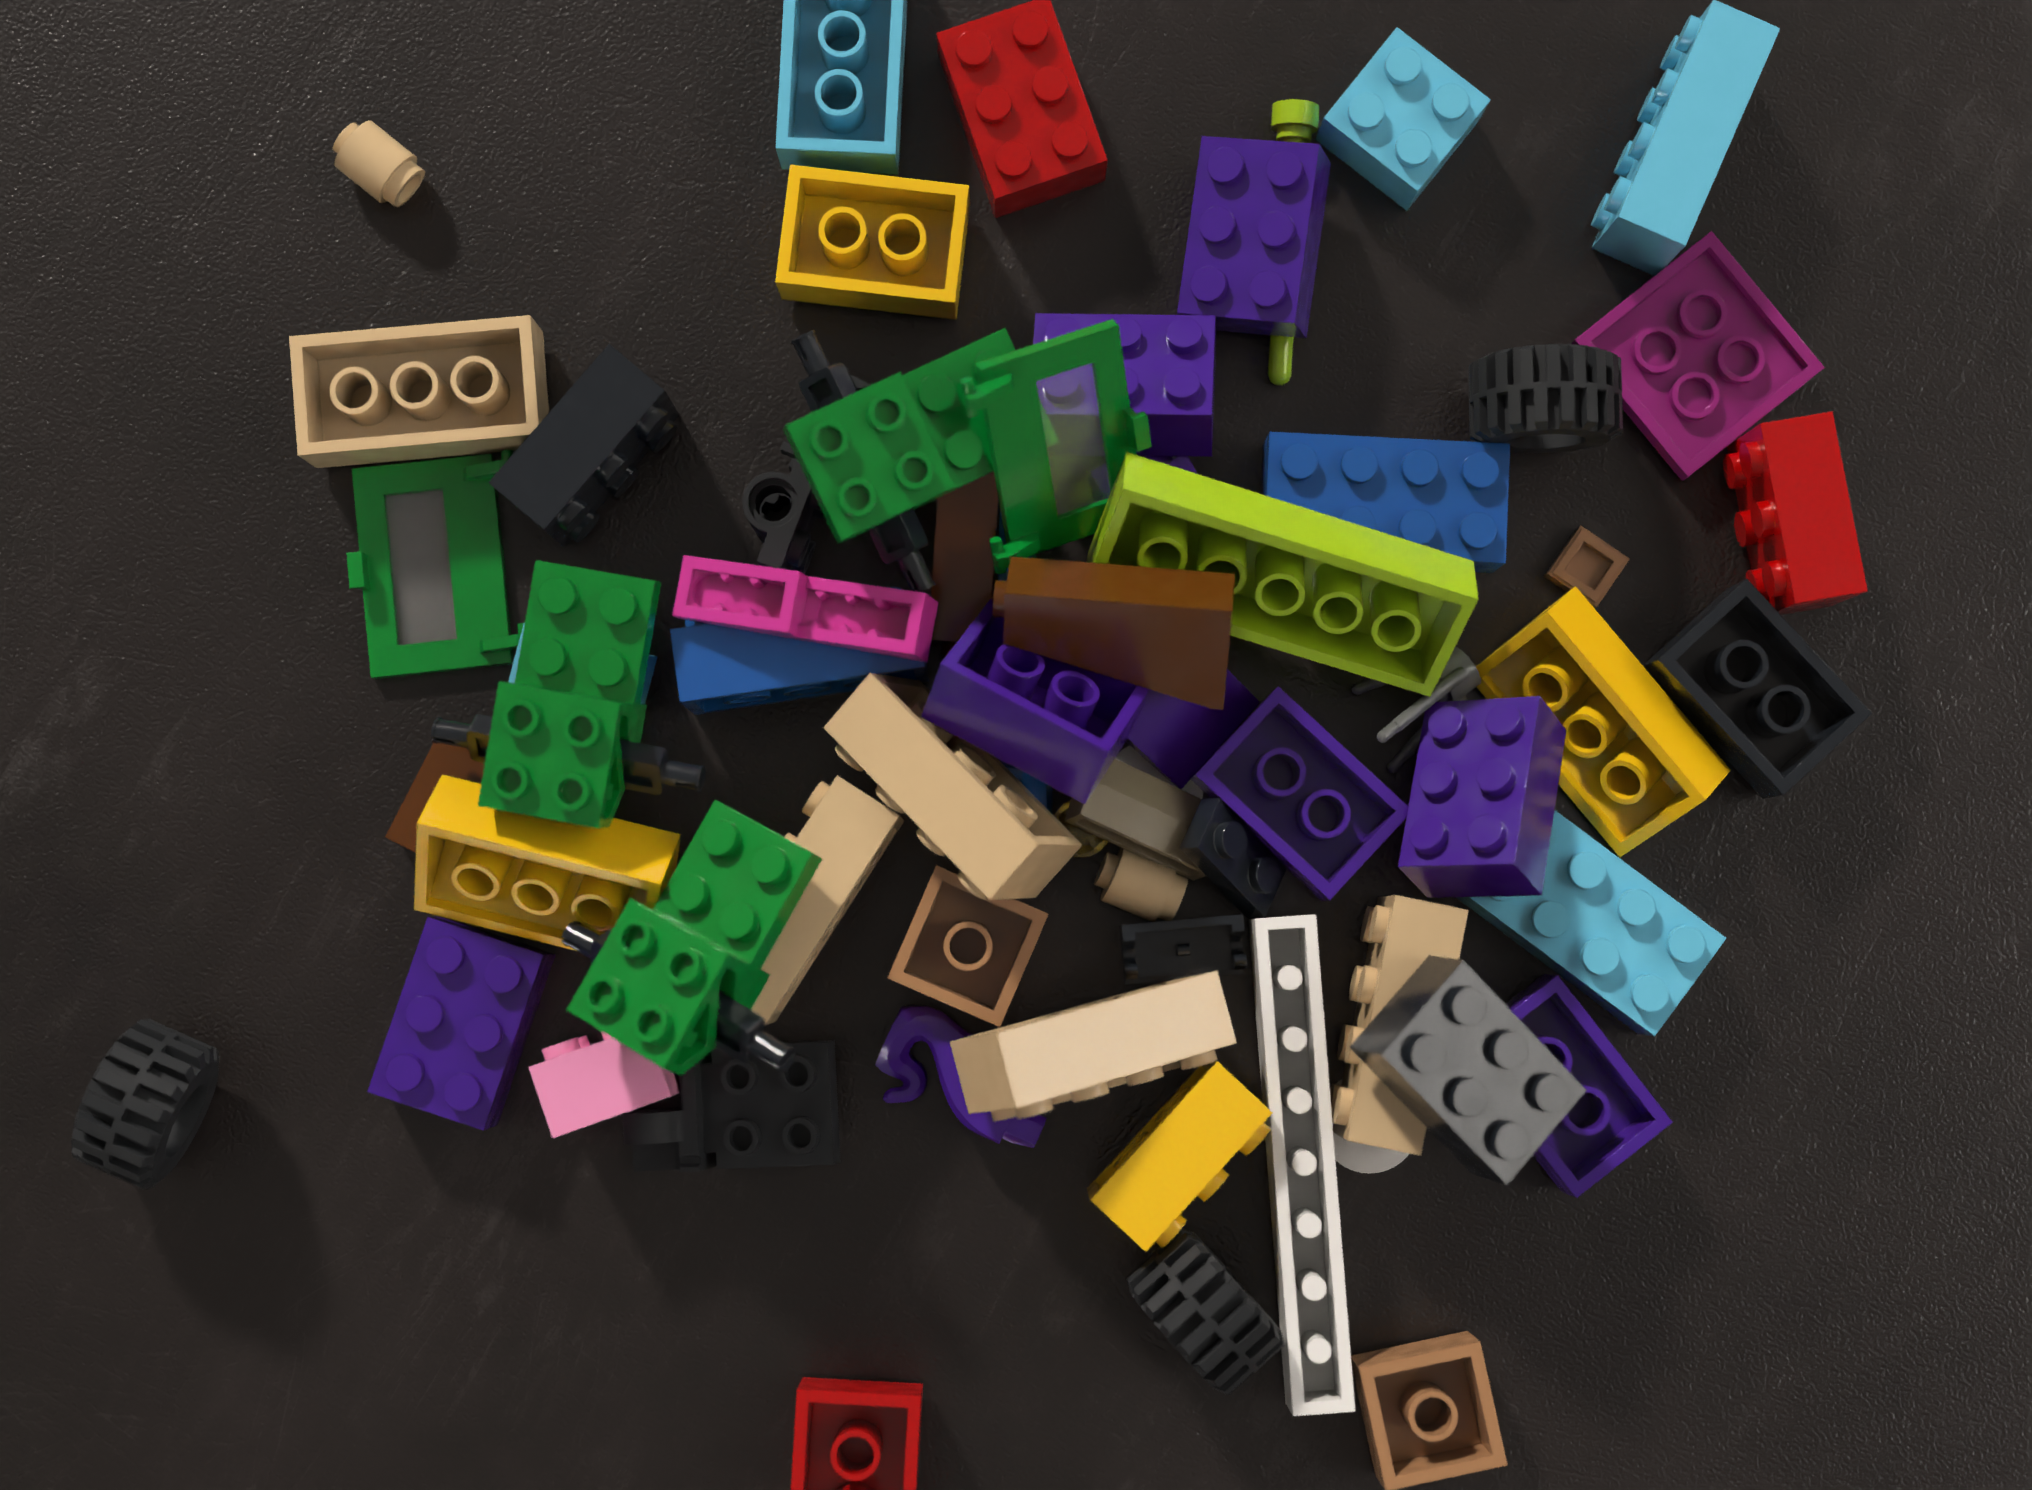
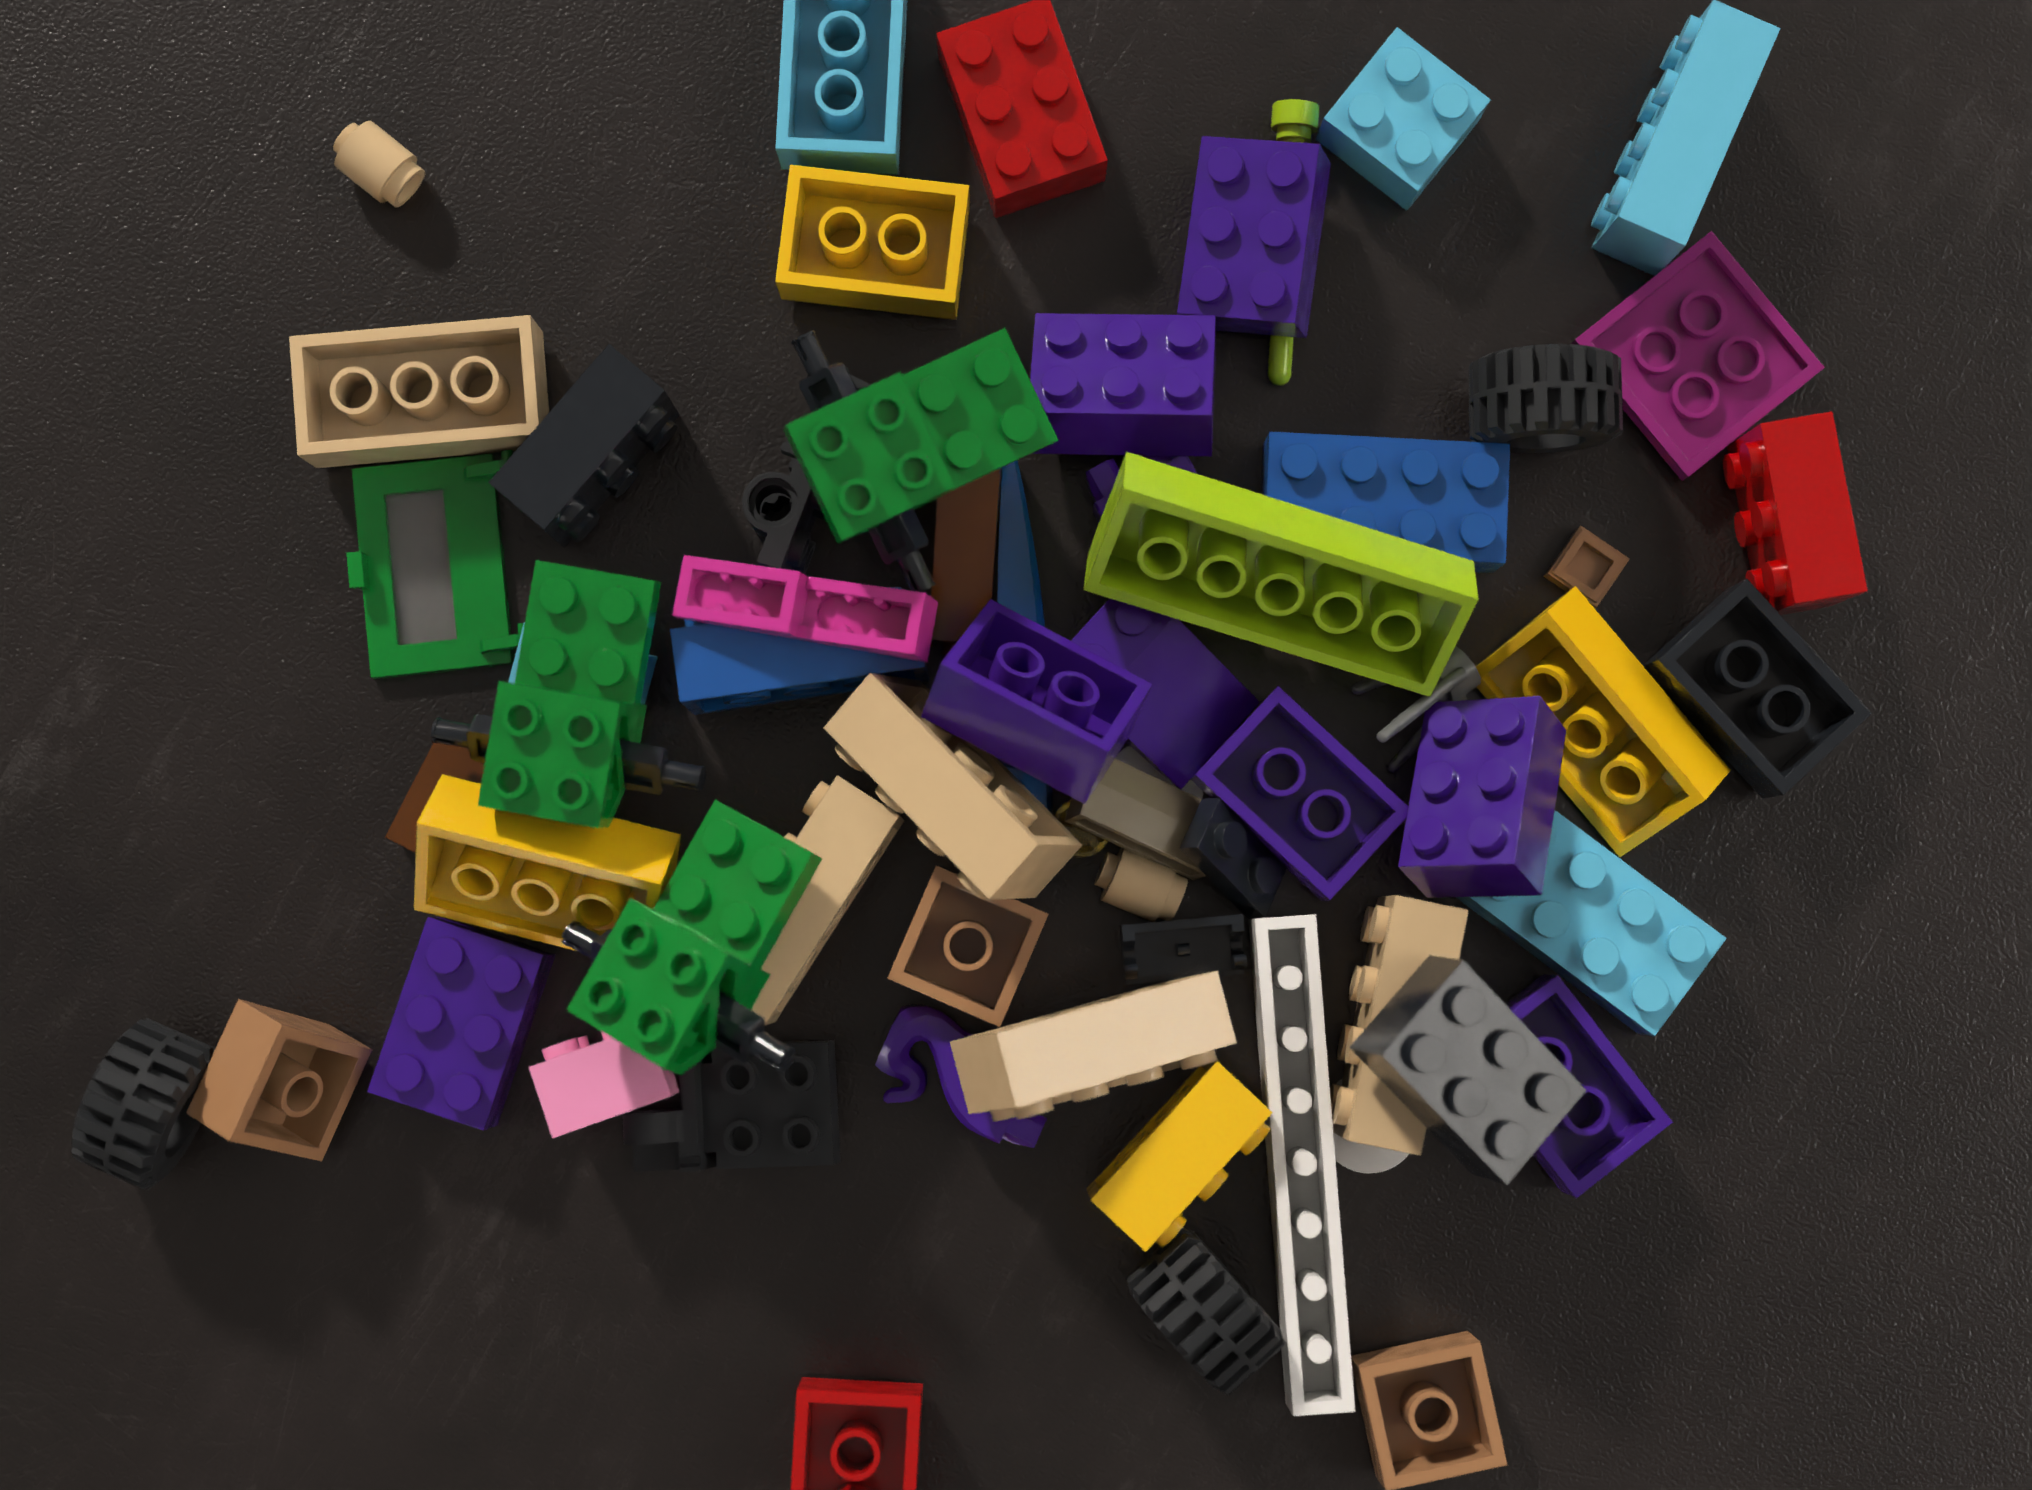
(279, 1081): none -> medium nougat brick
(1055, 436): green piece -> none
(1123, 622): reddish brown slope -> none

